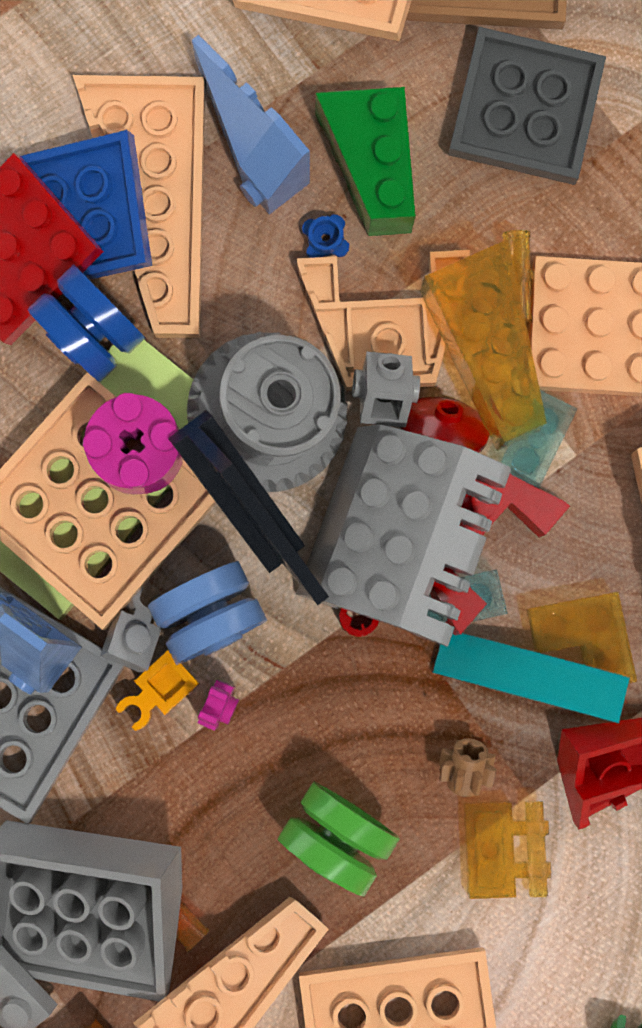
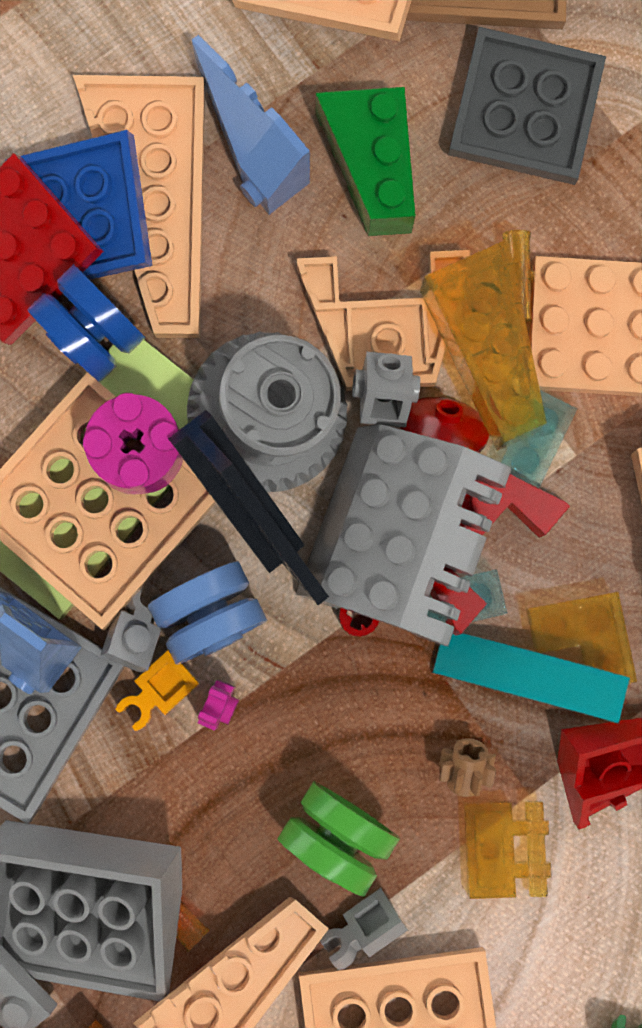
(329, 225): blue plate -> none
(370, 927): none -> light grey plate

